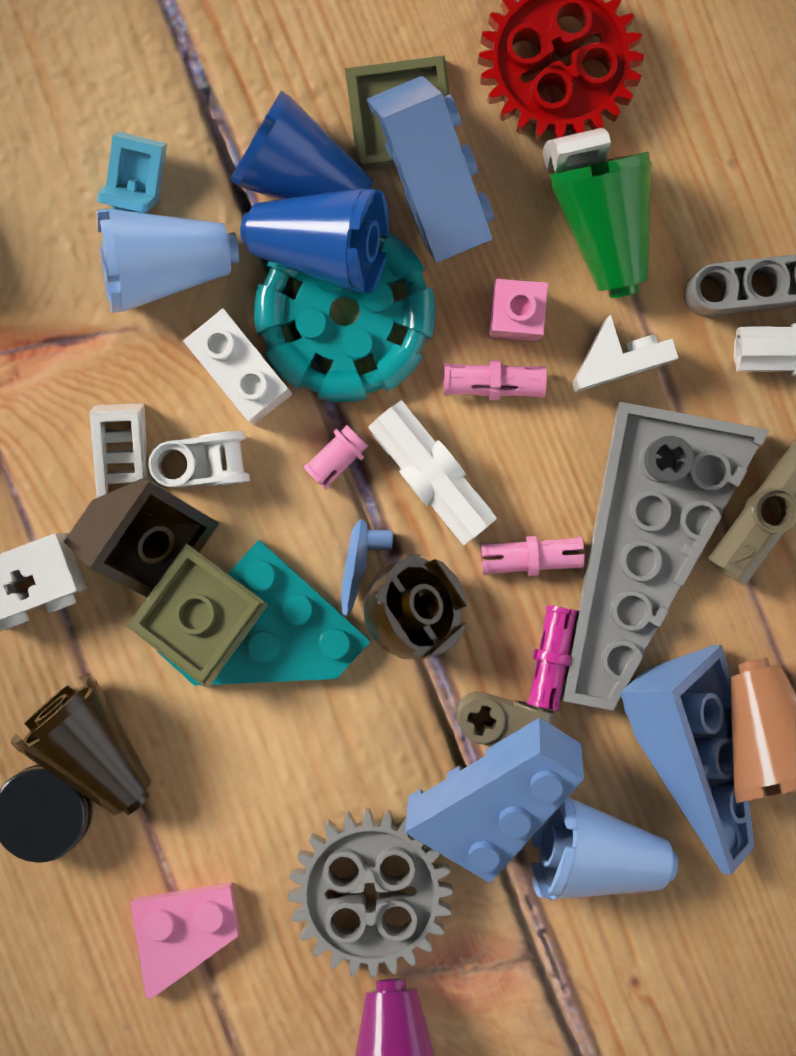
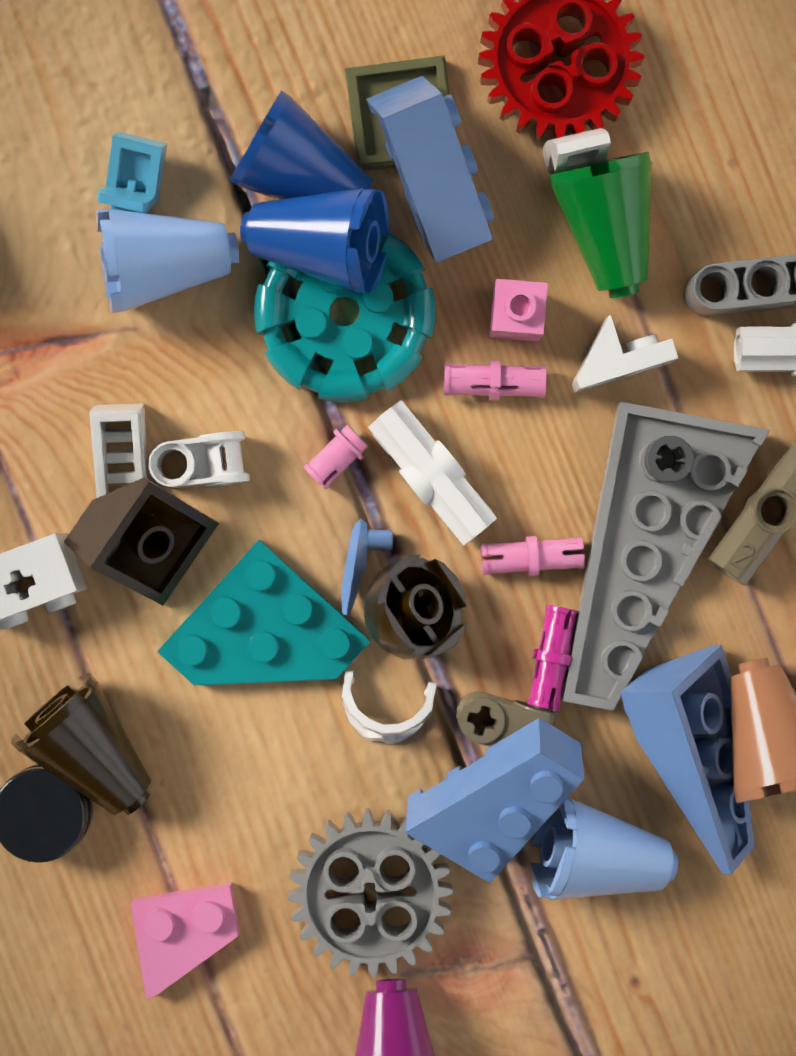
(197, 615): olive tile -> none
(237, 367): white brick -> none
(387, 733): none -> white helmet

